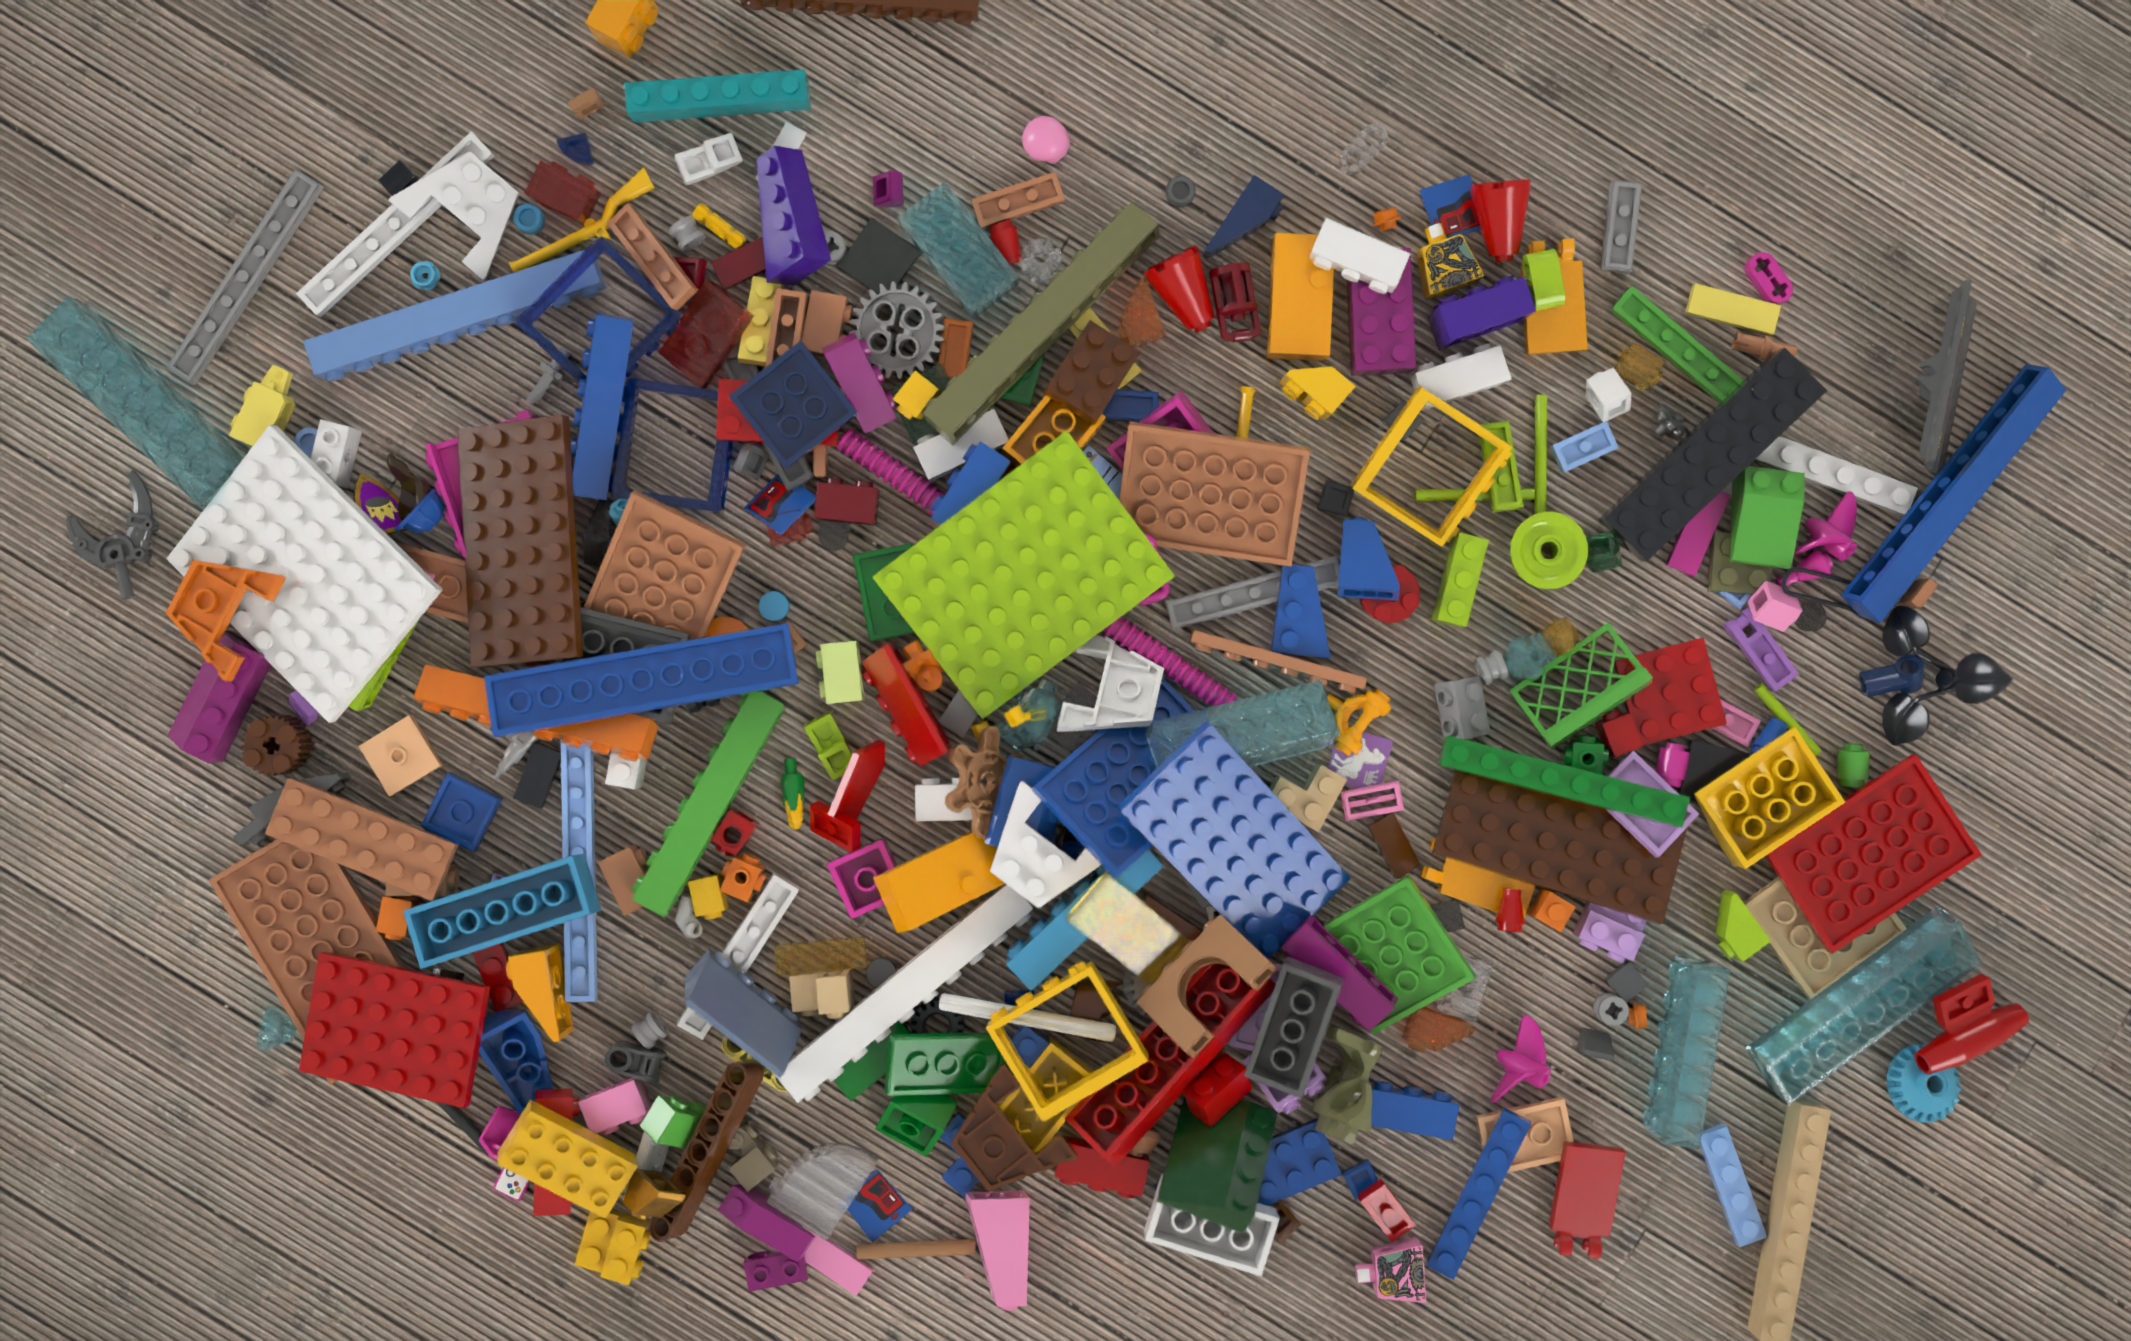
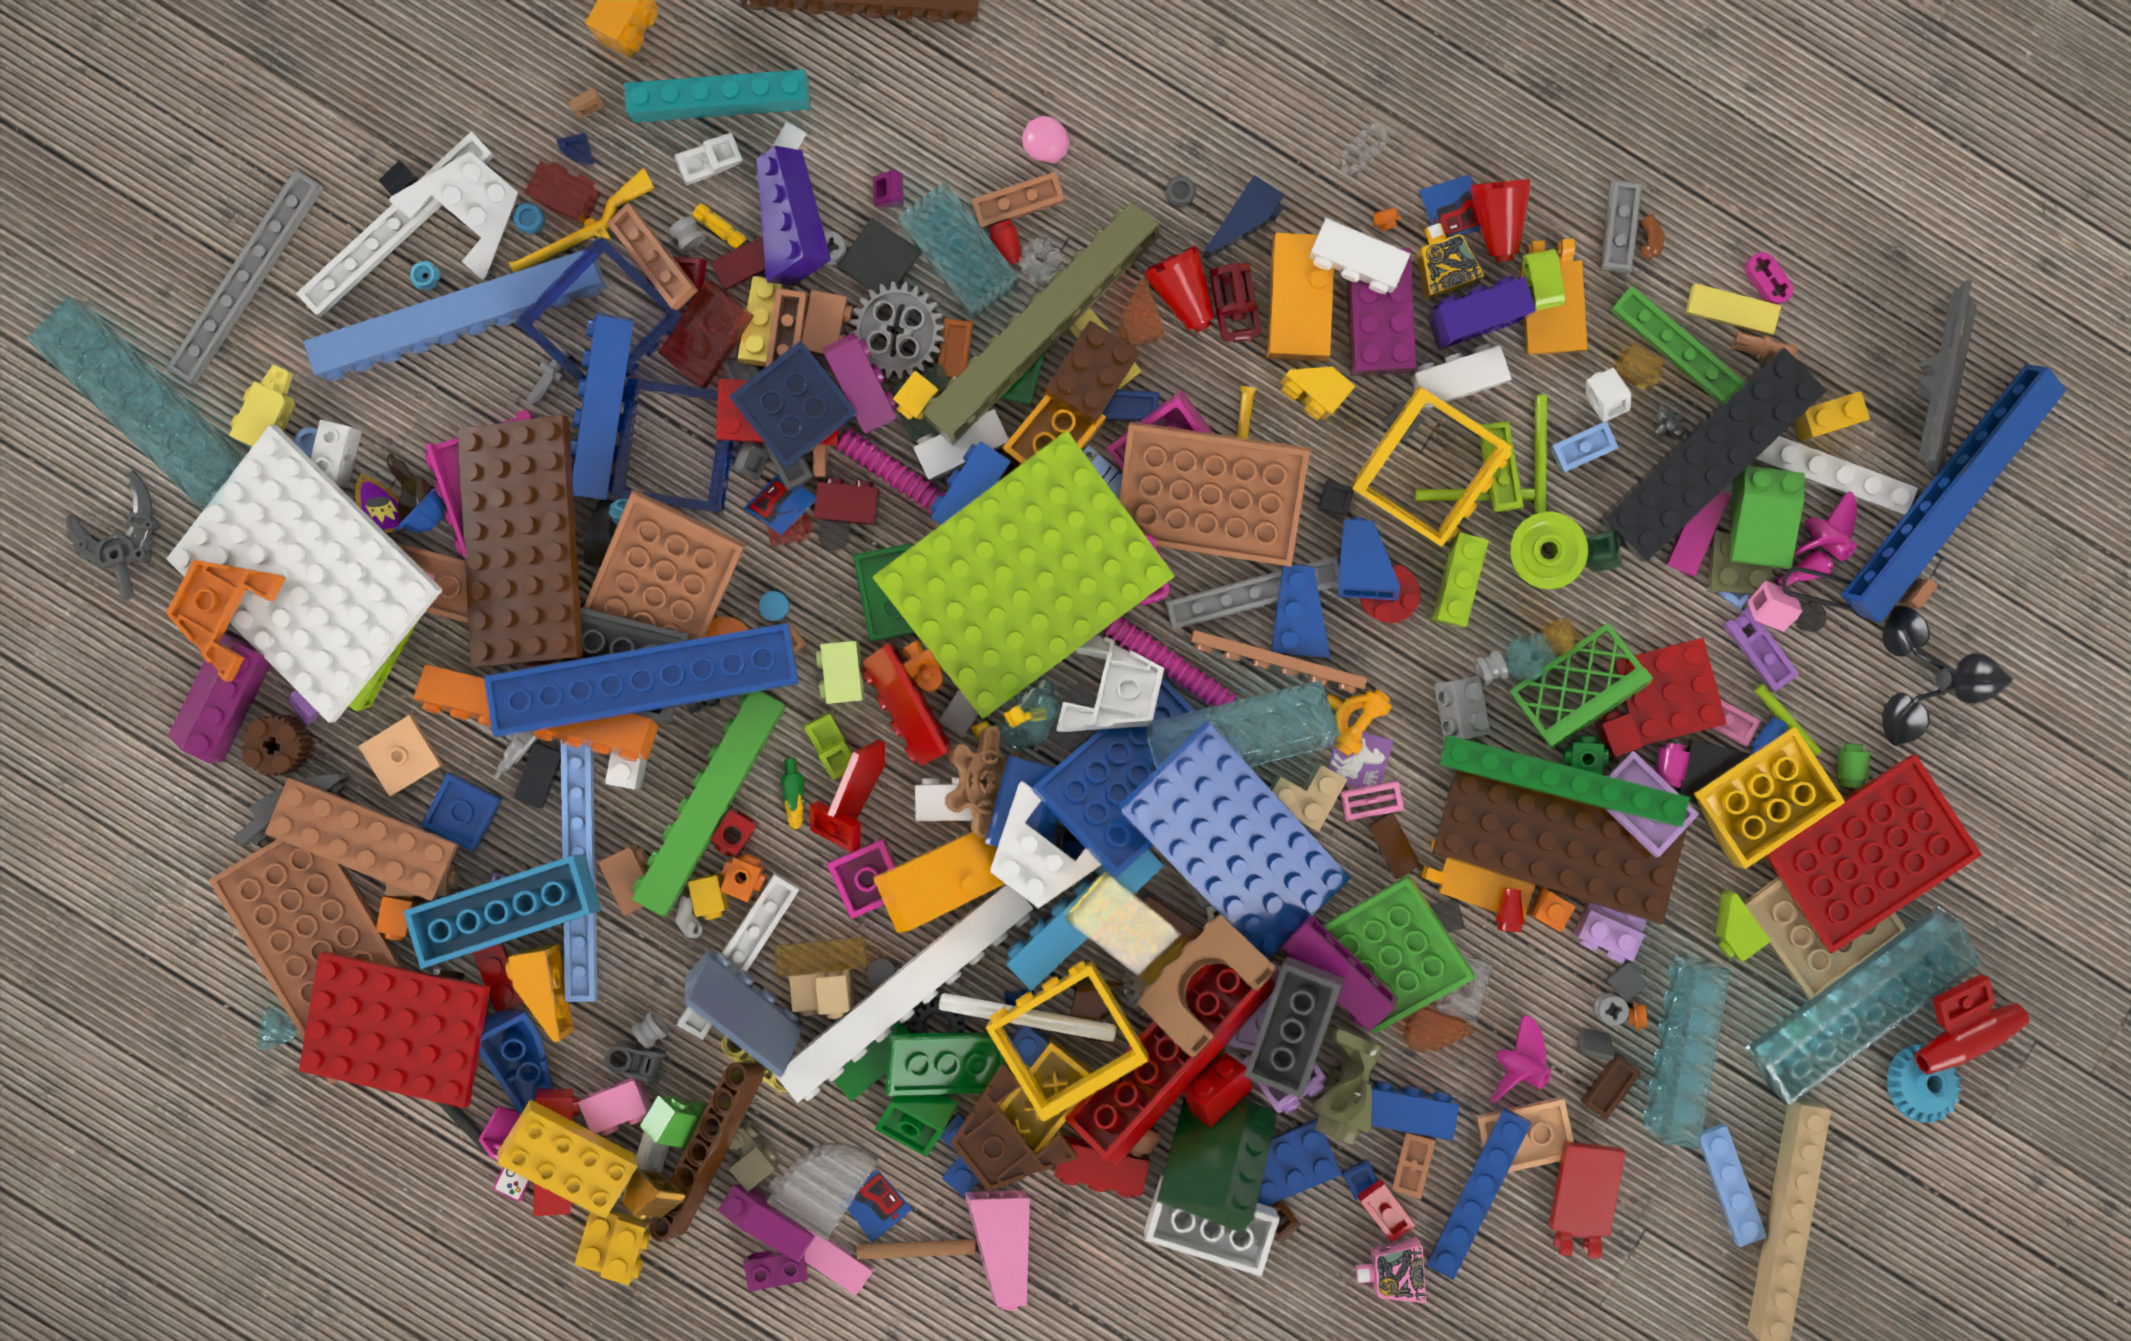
(1414, 1164): none -> nougat hinge
(1610, 1087): none -> reddish brown tile
(1655, 237): none -> dark orange arm
(1832, 416): none -> yellow brick
(1902, 676): dark blue piece -> none

